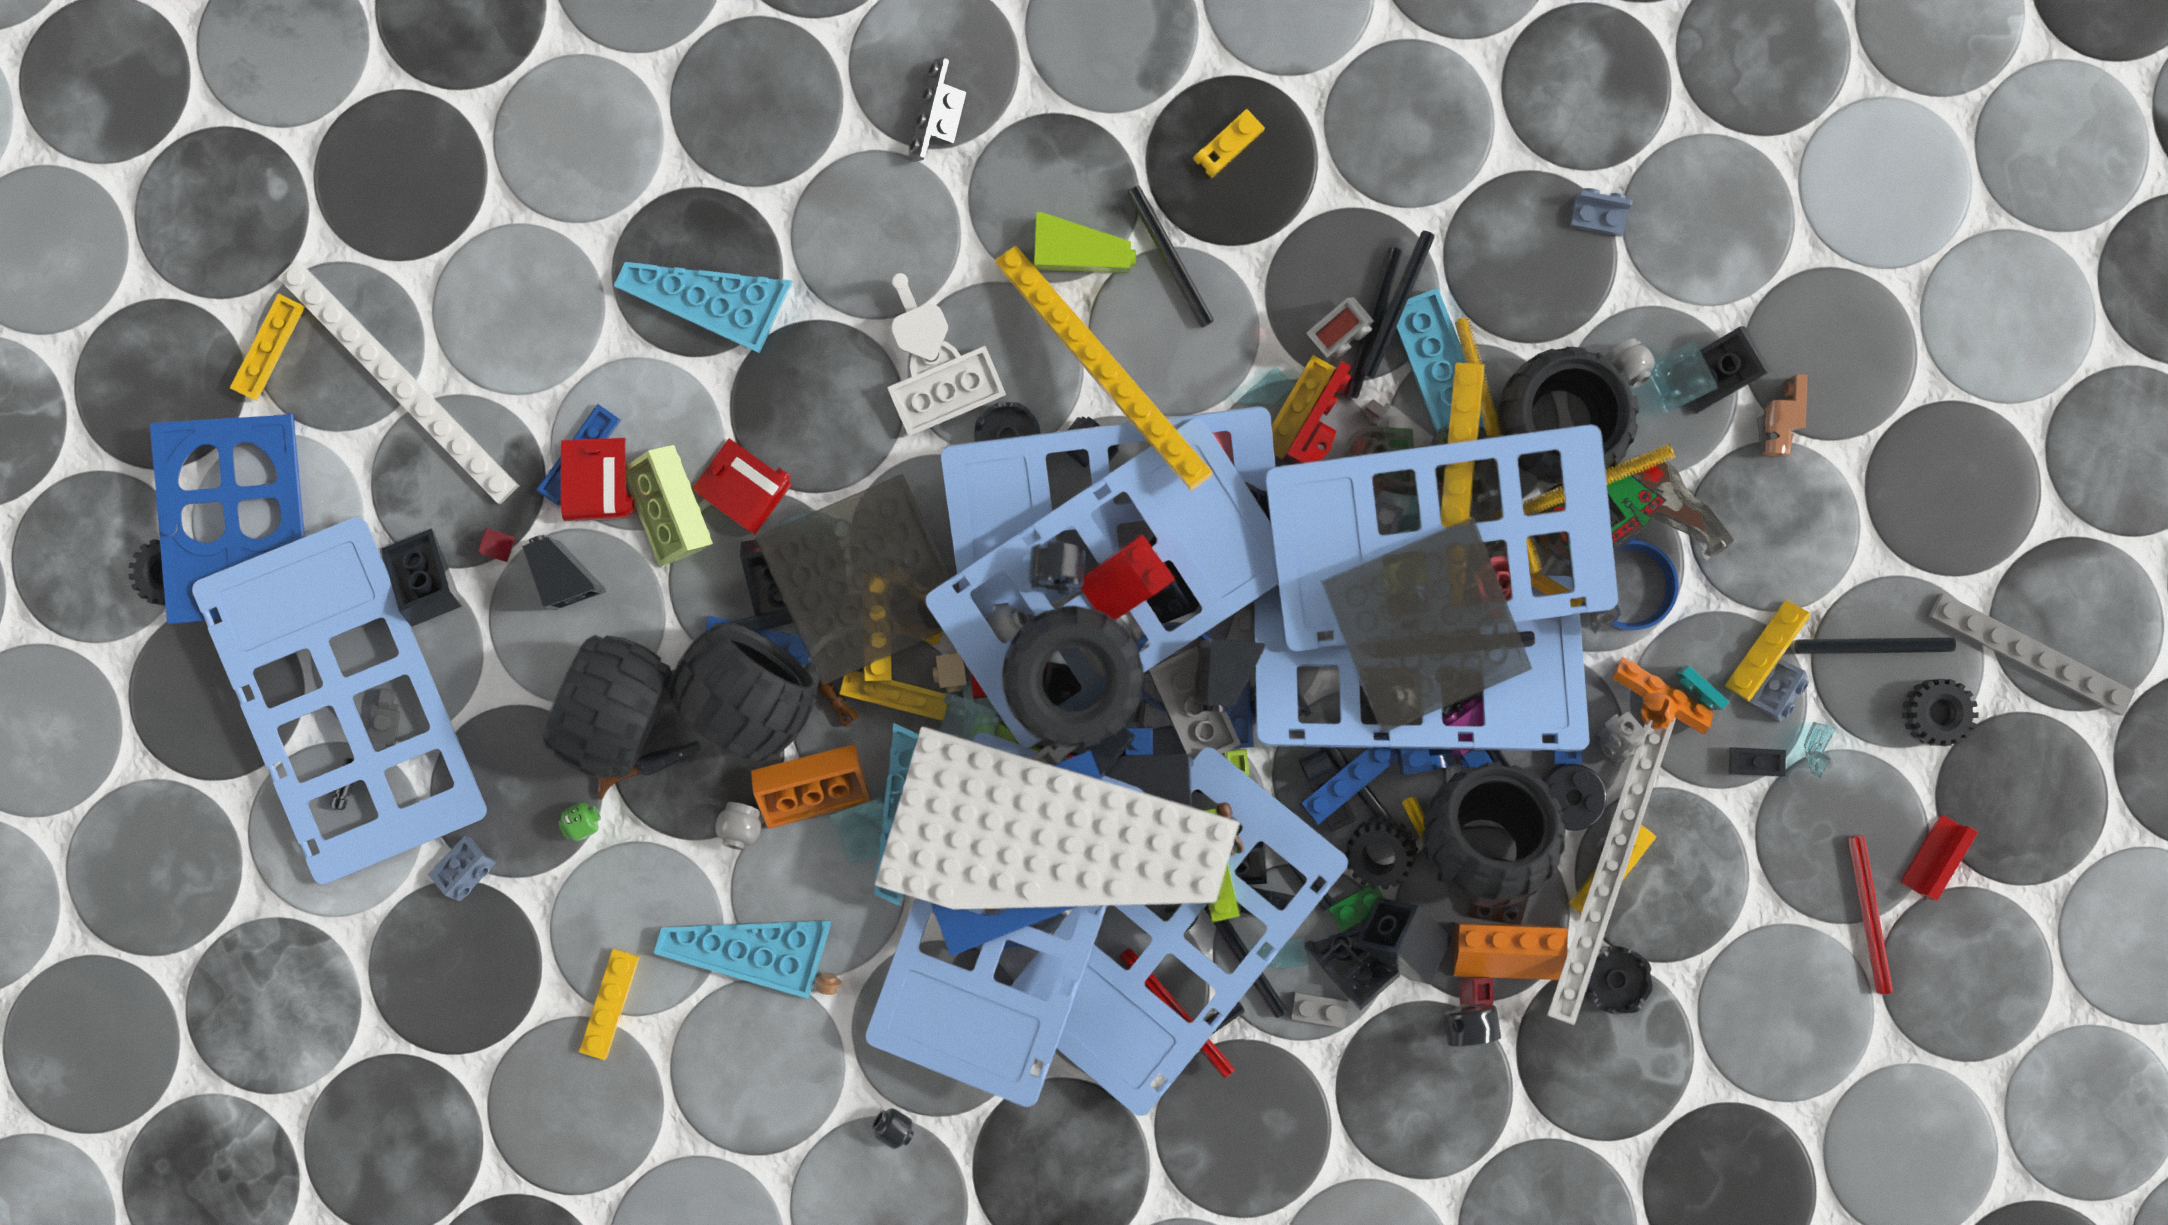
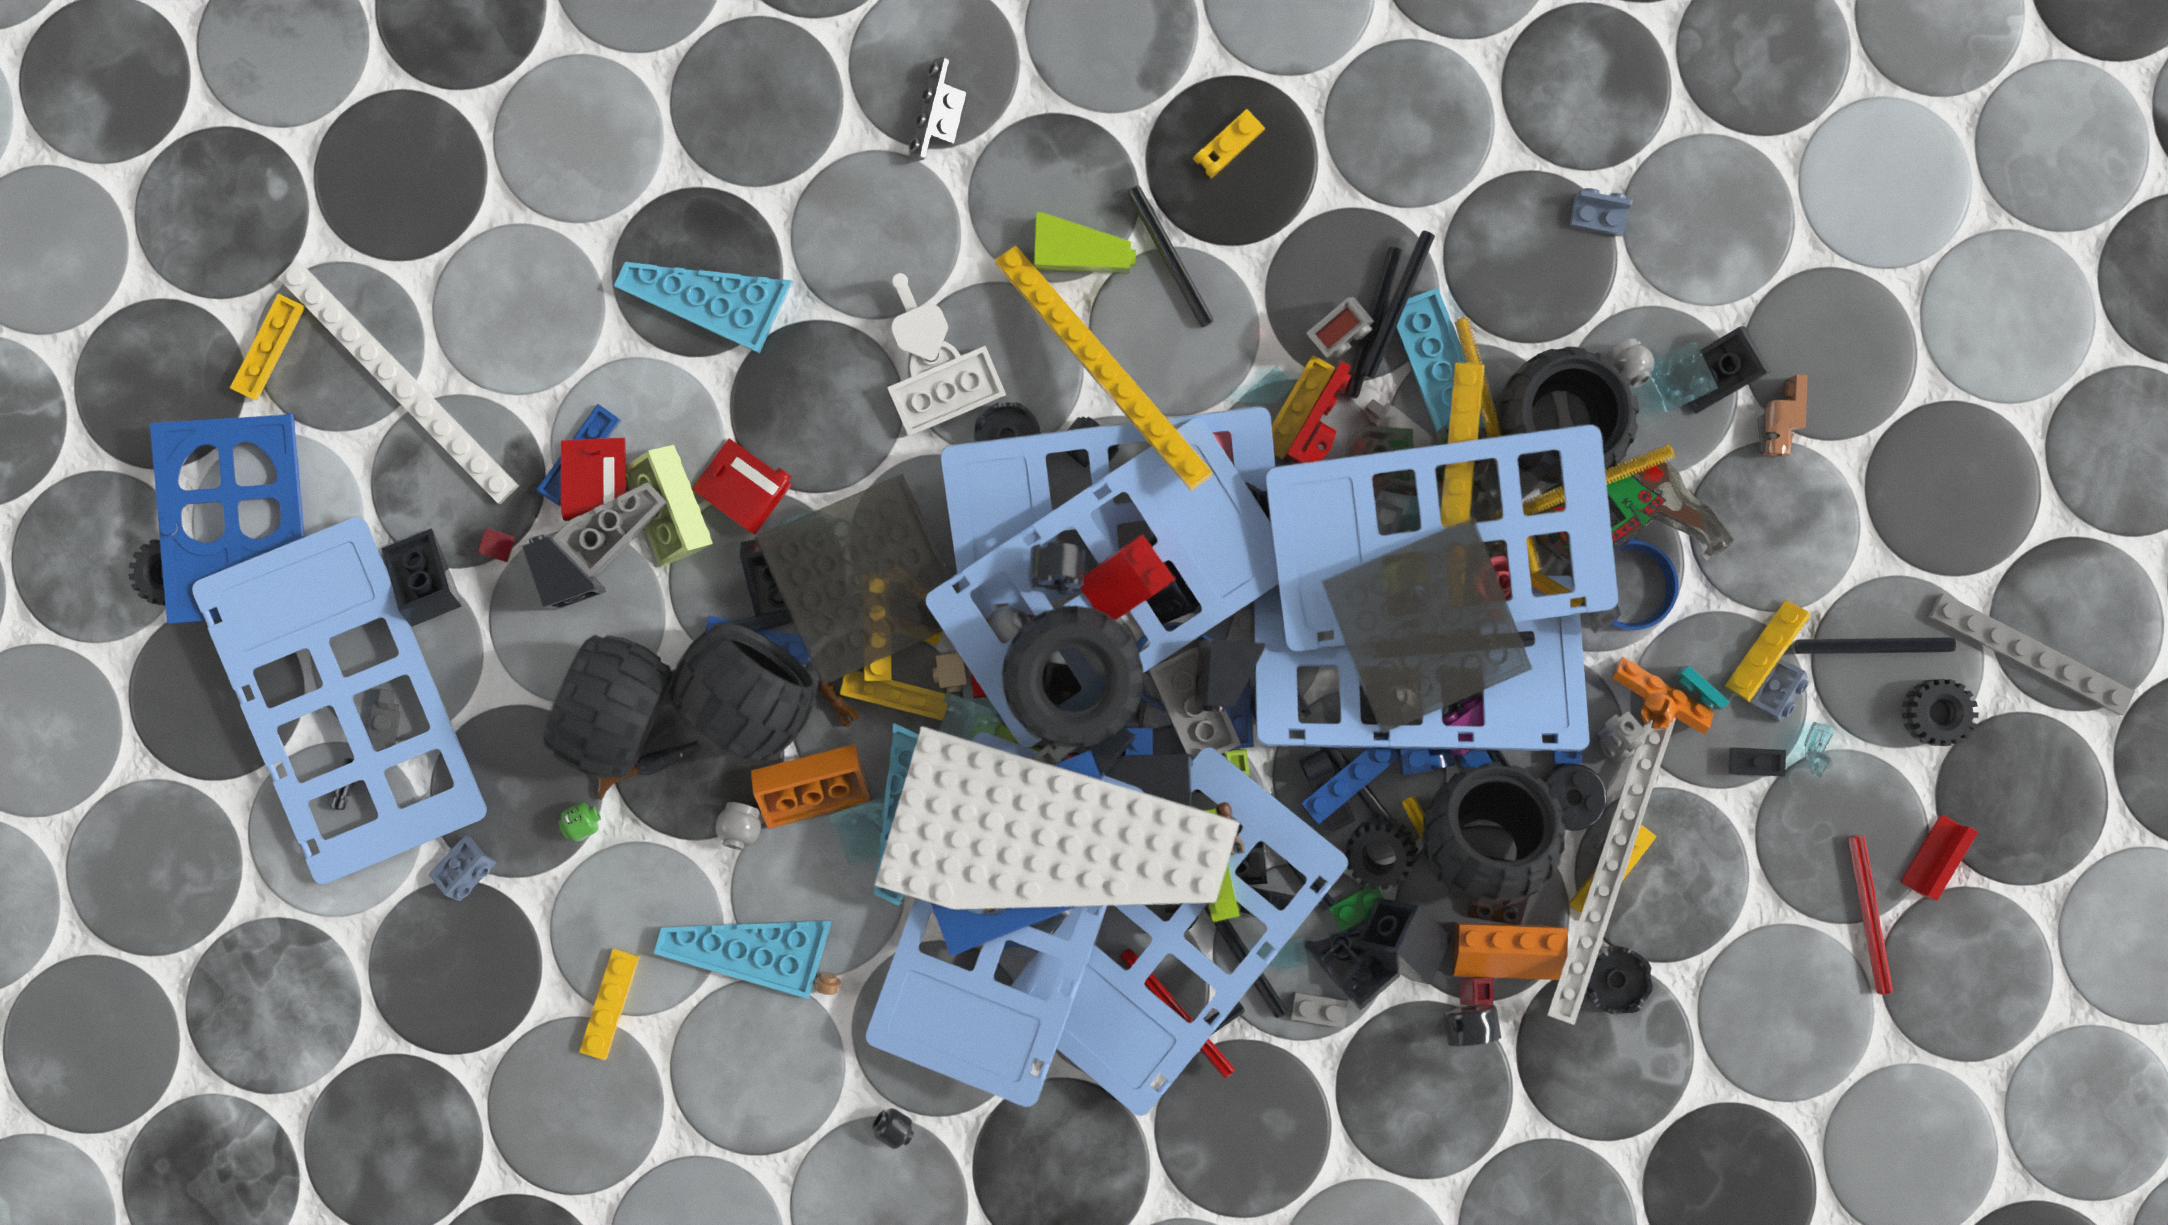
(607, 530): none -> light grey wedge

